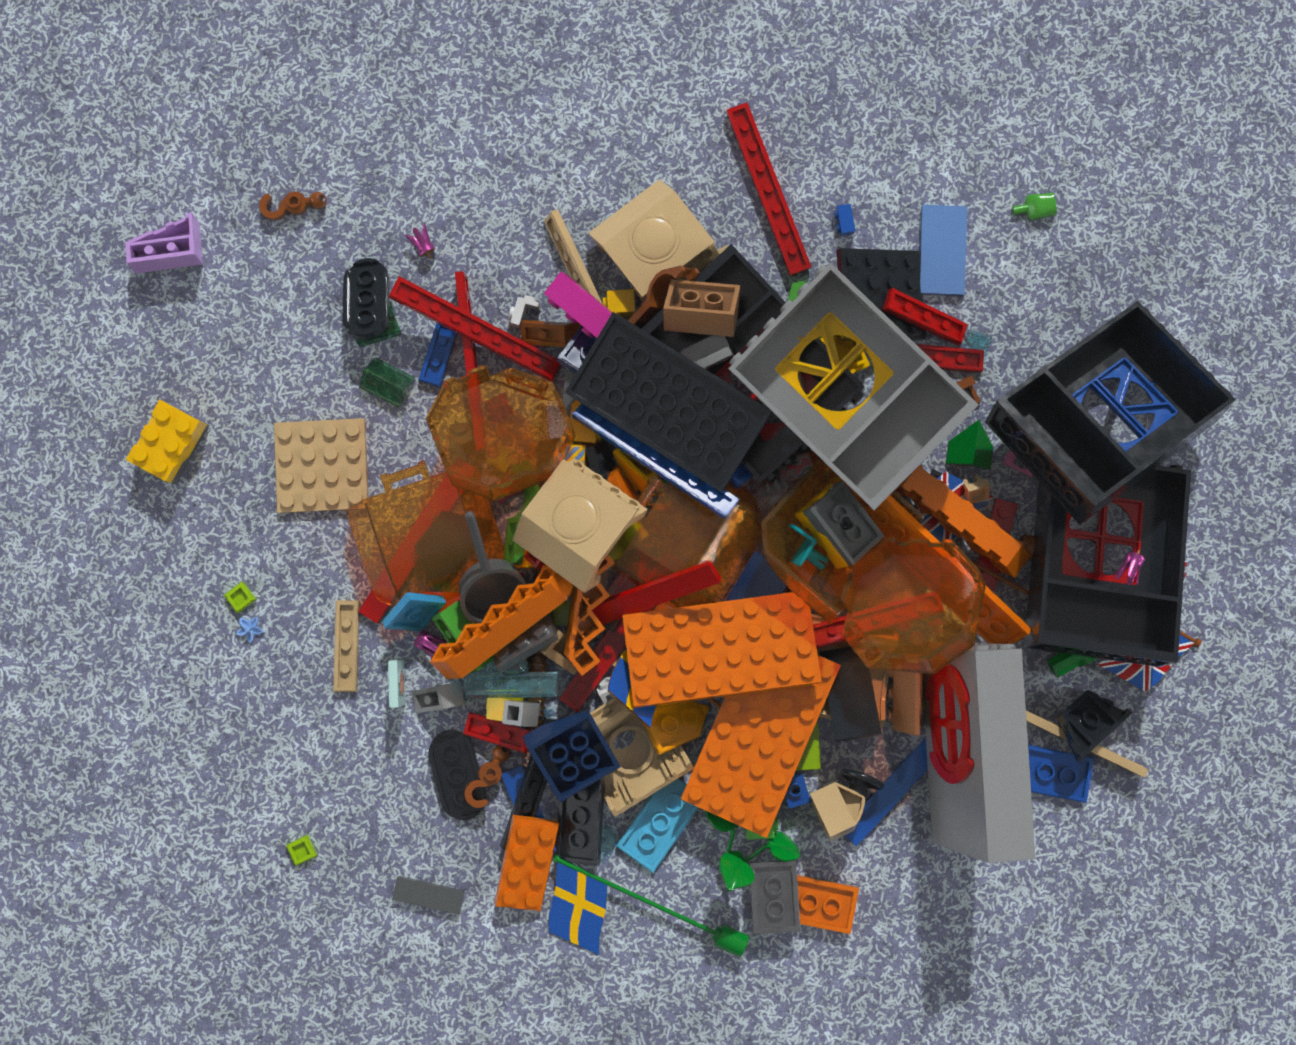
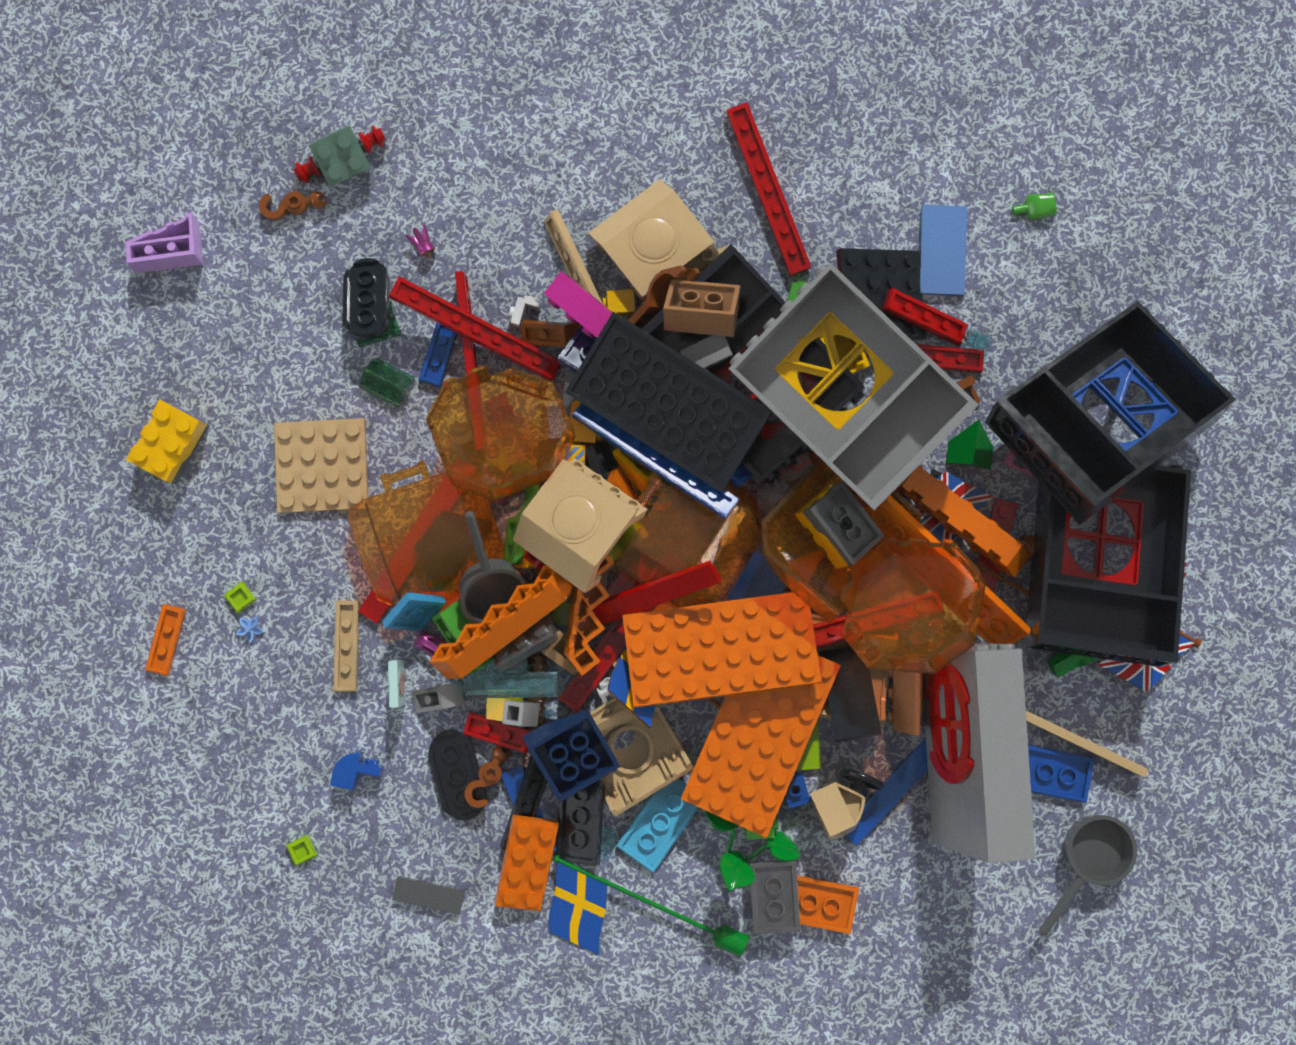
(165, 639): none -> orange tile
(339, 155): none -> sand green brick
(348, 768): none -> blue brick
(676, 724): light orange tile -> none
(806, 551): teal bracket -> none
(845, 220): blue piece -> none
(977, 490): tan tile -> none
(1090, 722): black wing -> none
(1100, 852): none -> dark grey piece
(1135, 562): flat silver piece -> none

